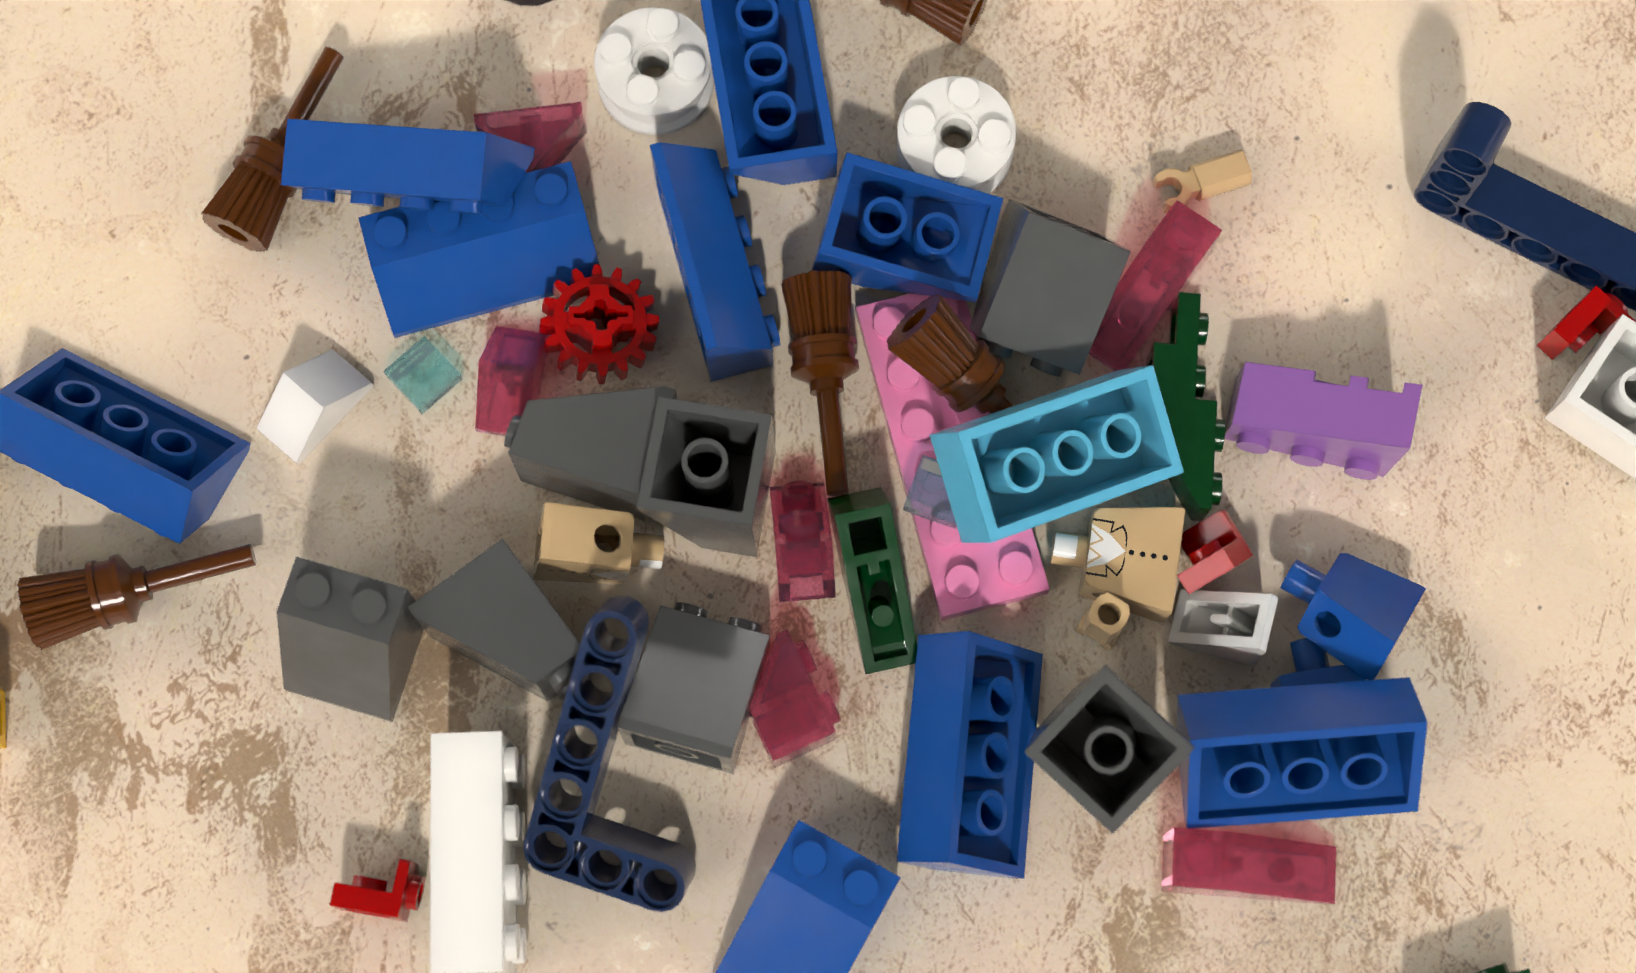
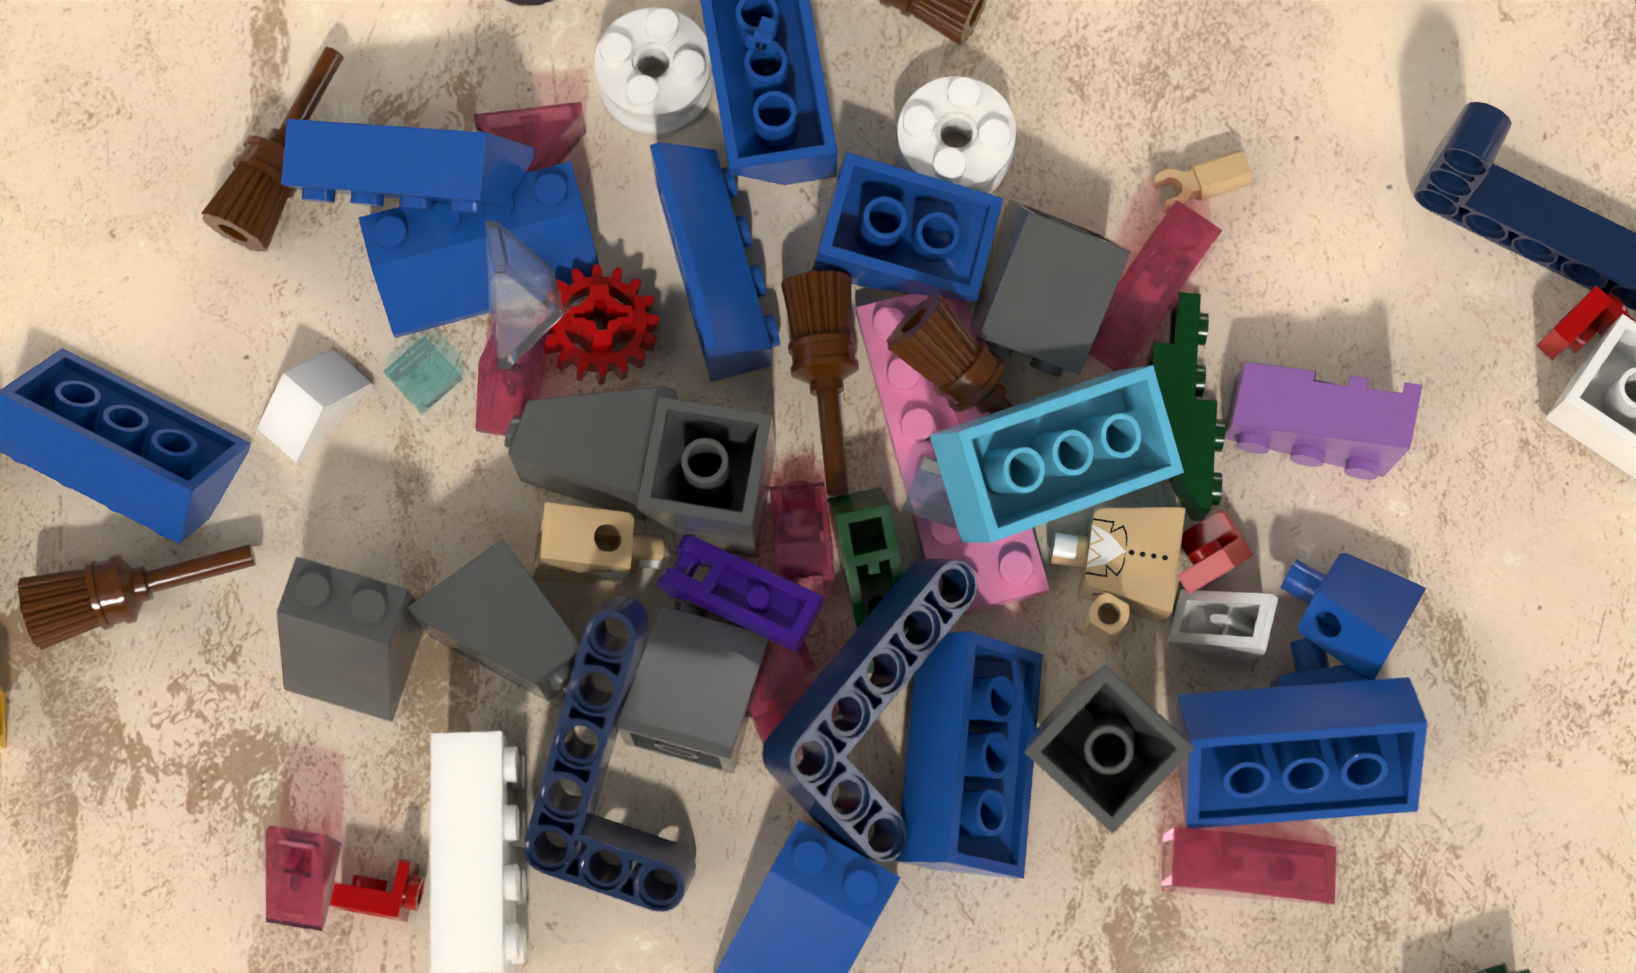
(299, 876): none -> clear pink slope
(520, 295): none -> clear slope
(742, 592): none -> dark purple plate
(764, 37): none -> blue piece
(861, 703): none -> dark blue beam

